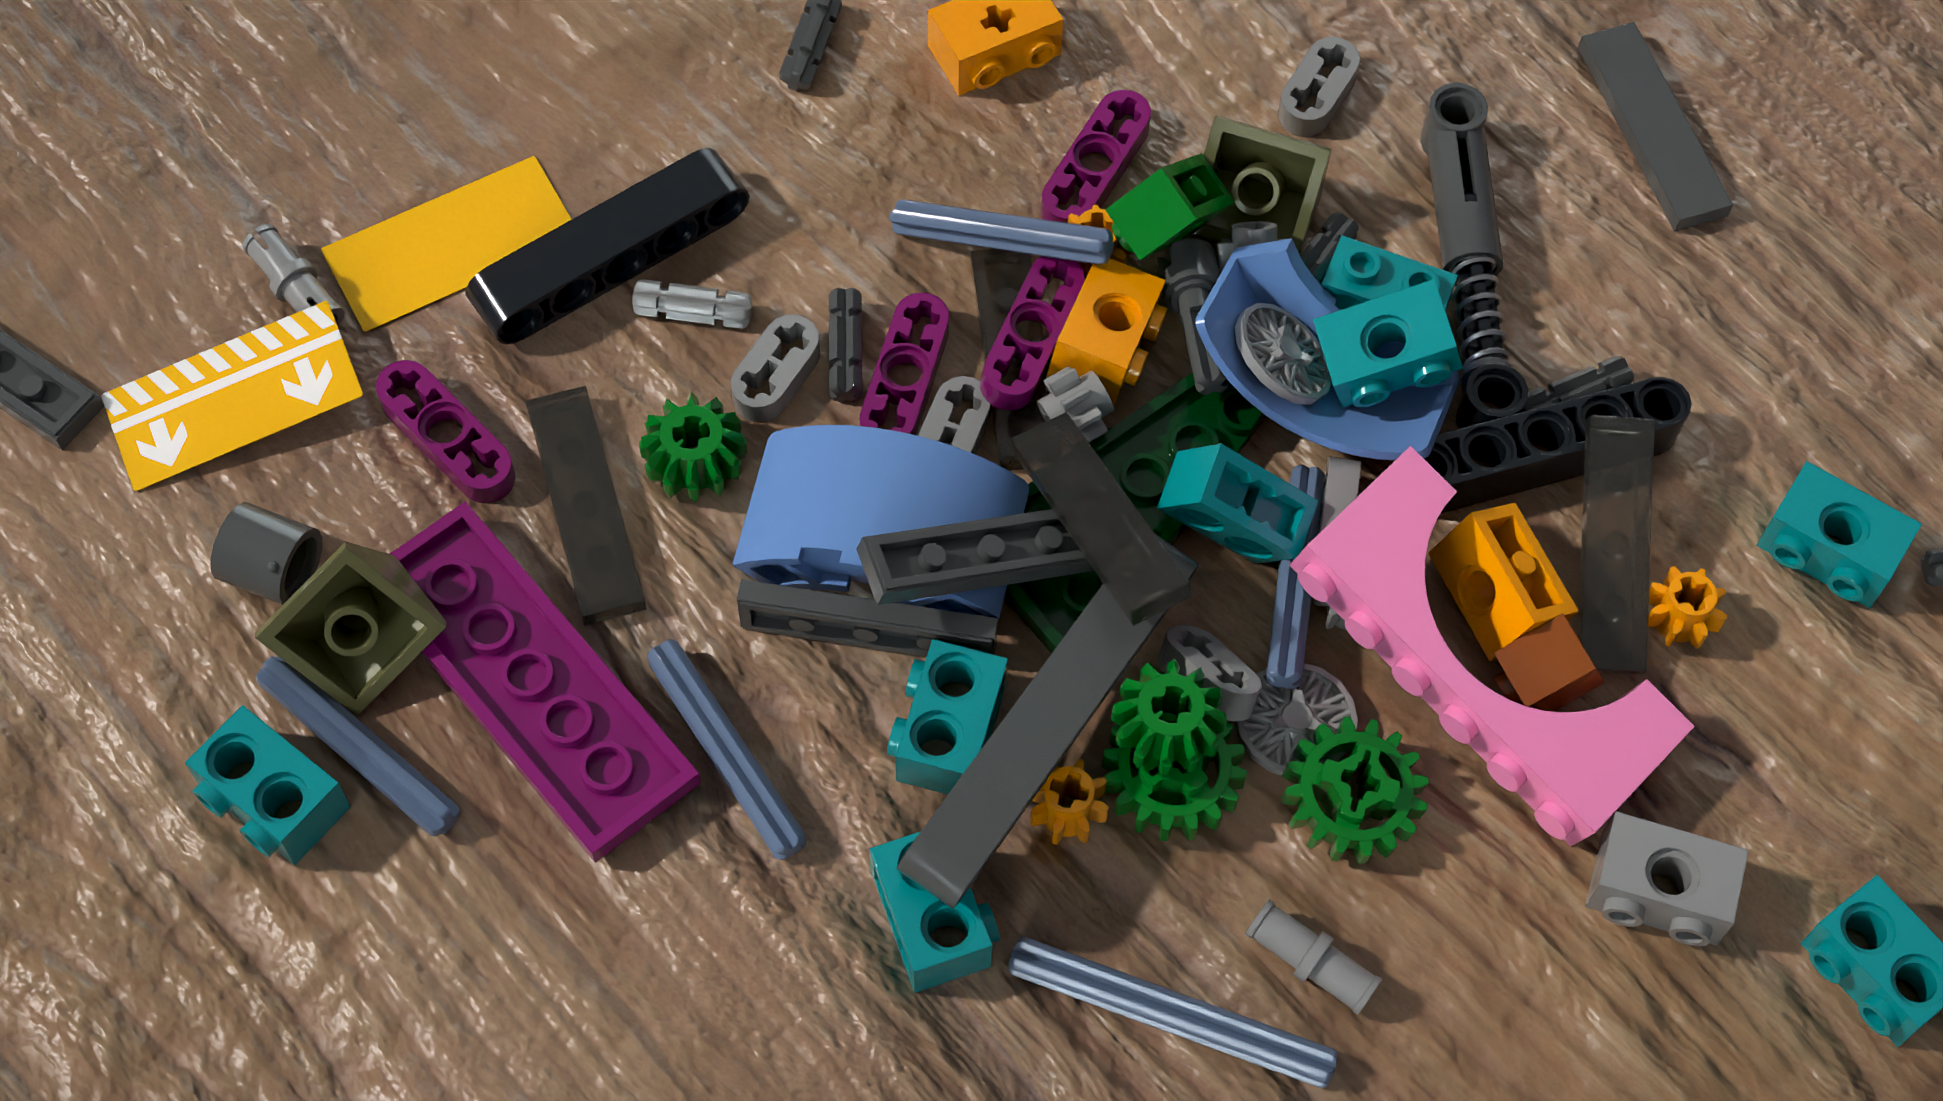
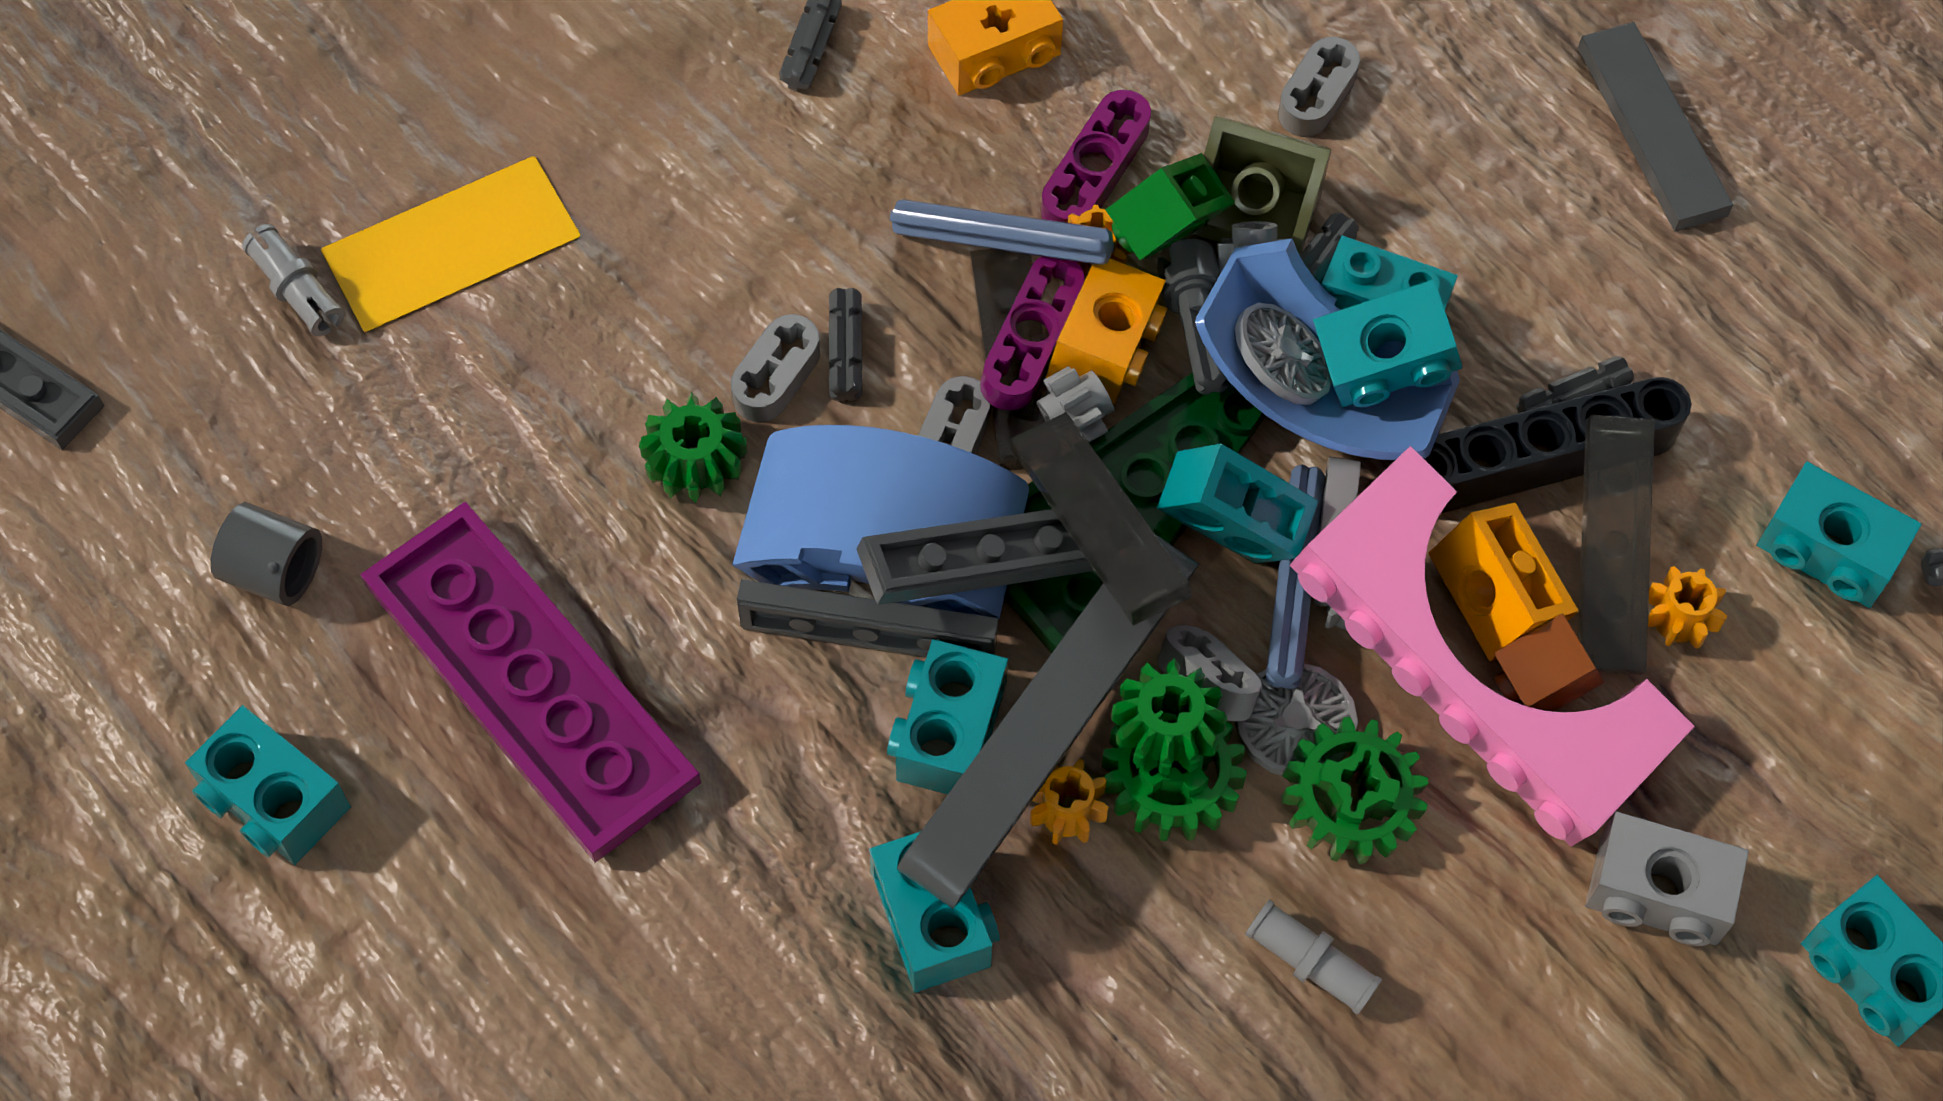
(231, 395): yellow sticker -> none
(353, 625): olive slope -> none
(359, 747): sand blue axle -> none
(451, 456): magenta beam -> none
(585, 506): clear smoke tile -> none
(607, 246): black beam -> none
(692, 303): light grey axle -> none
(727, 749): sand blue axle -> none
(899, 350): magenta beam -> none
(1173, 1012): sand blue axle -> none
(1471, 249): piece -> none

